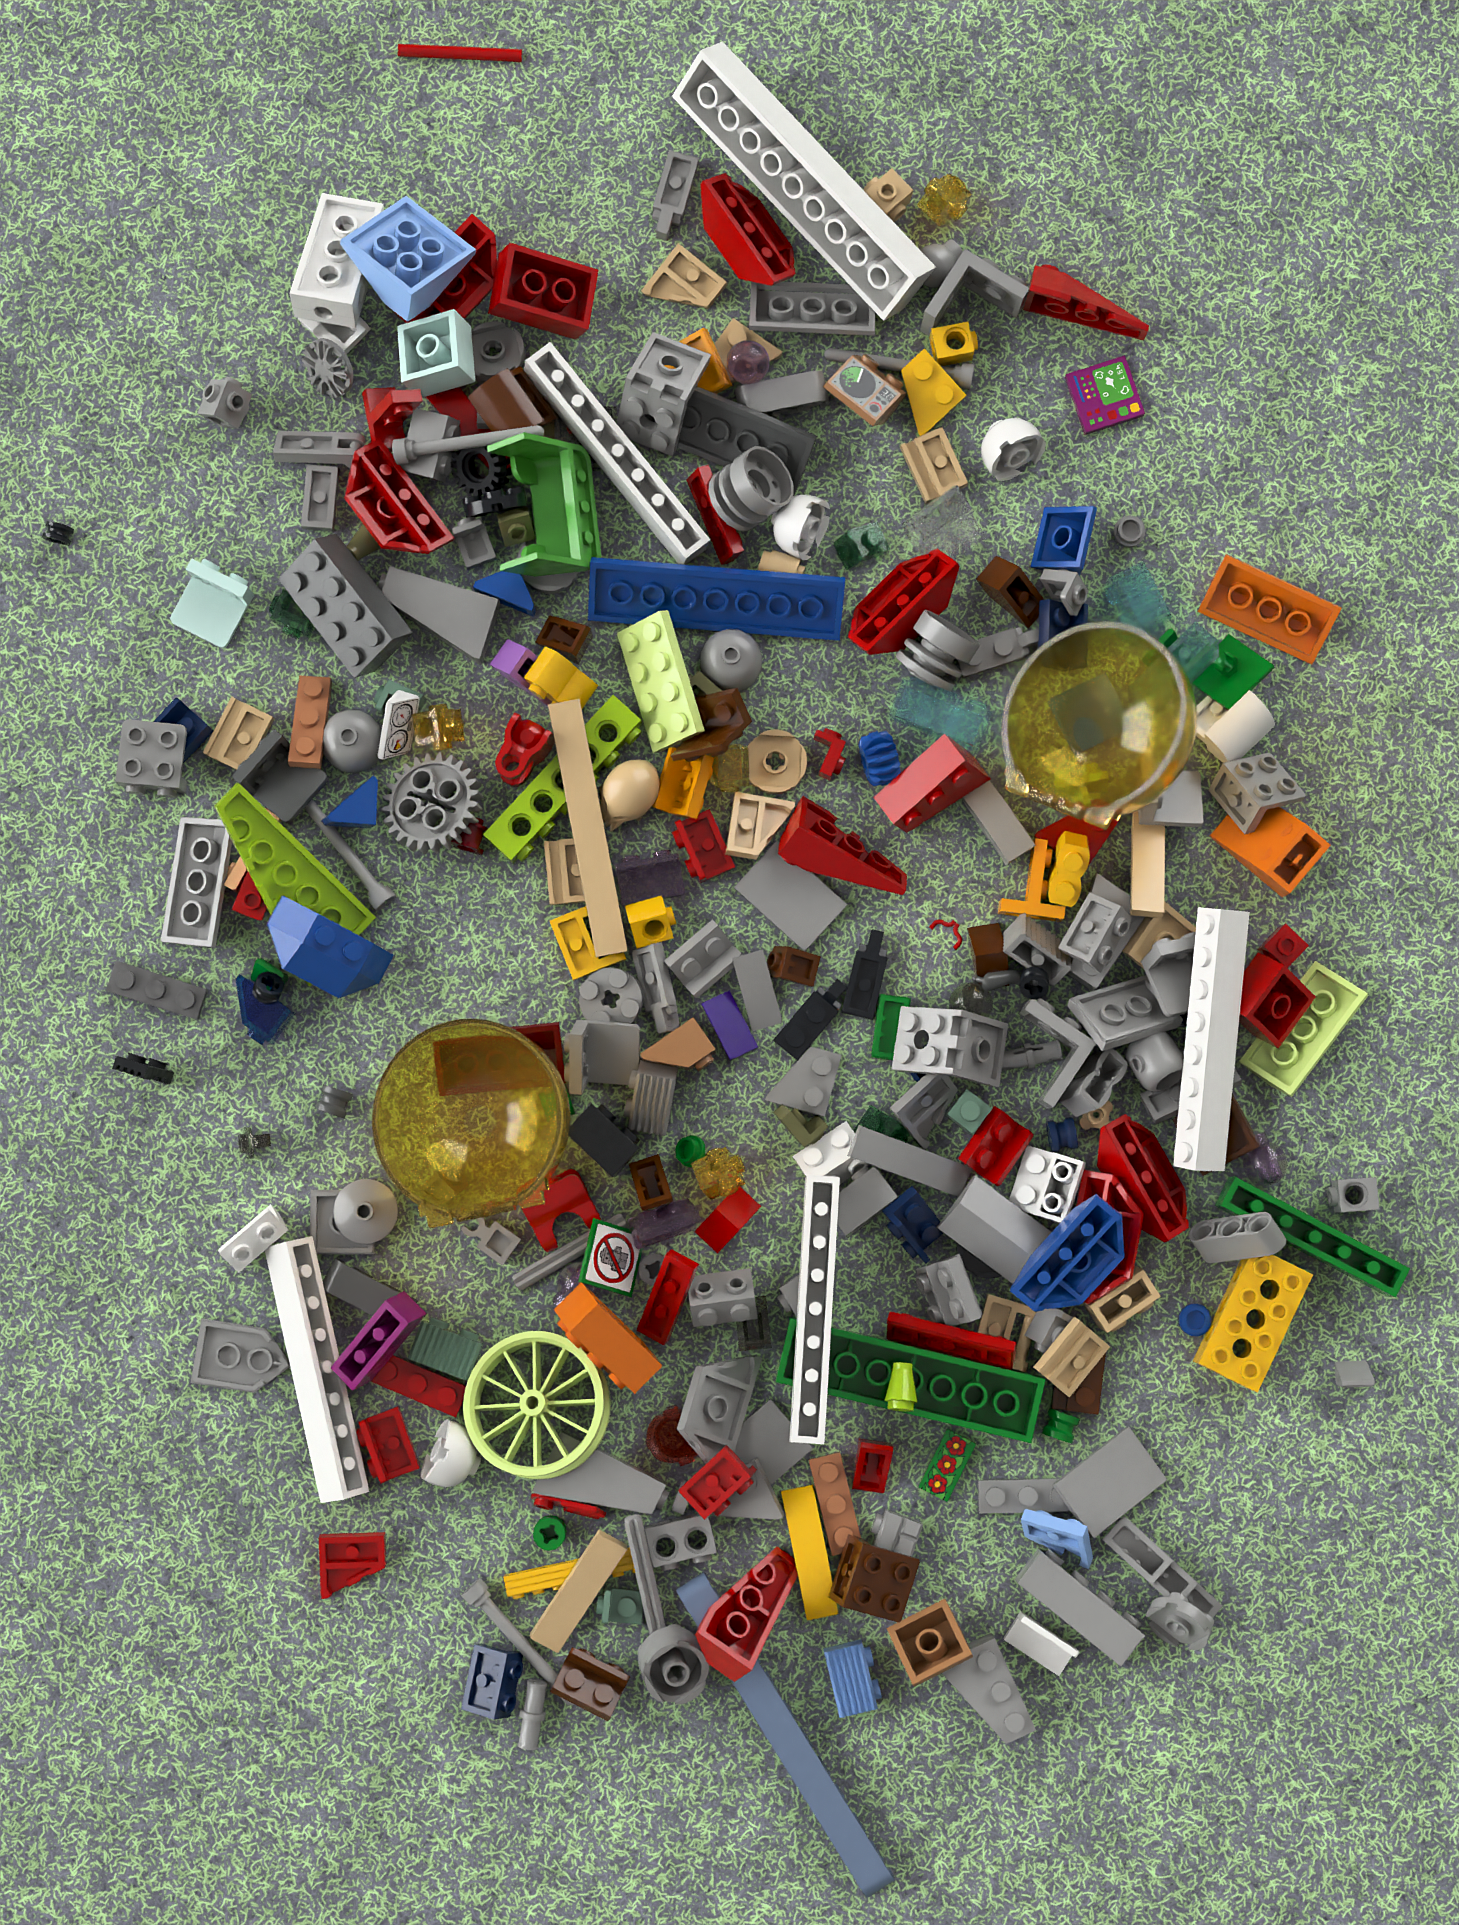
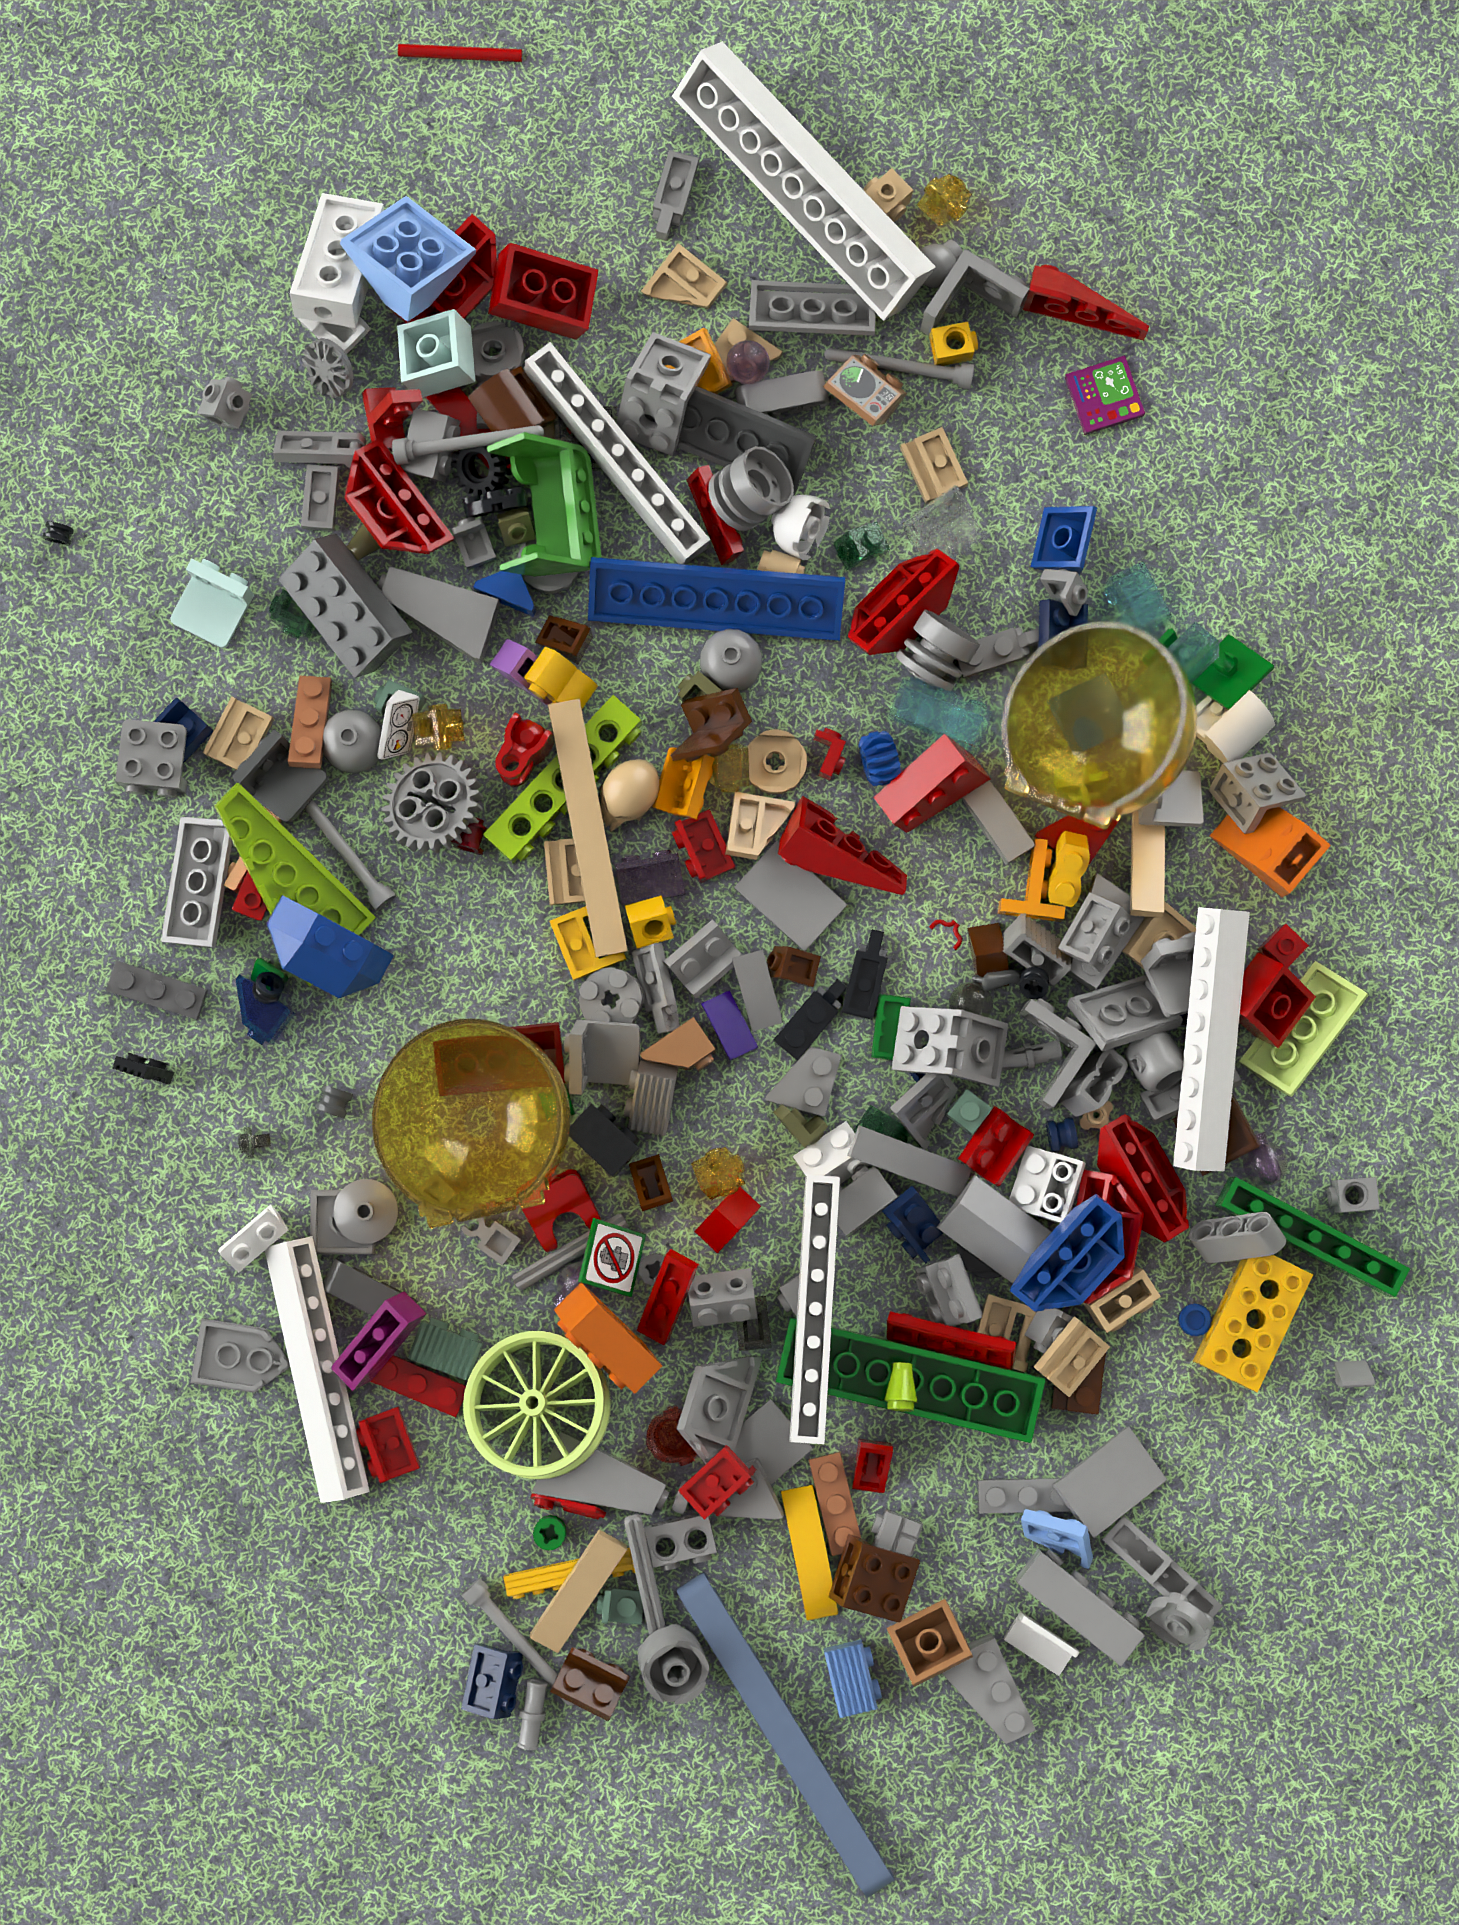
(348, 1558): red wing -> none
(358, 809): blue slope -> none
(451, 1456): white cylinder -> none
(660, 681): yellowish green plate -> none
(663, 1223): bracket -> none
(689, 1150): green plate -> none
(745, 232): red wedge -> none
(745, 1614): red wedge -> none
(930, 391): yellow wing -> none
(946, 1465): tile -> none
(1011, 445): white cylinder -> none
(1011, 590): reddish brown slope -> none
(1060, 1425): green wheel -> none
(1129, 531): light grey plate -> none
(1270, 608): orange slope -> none

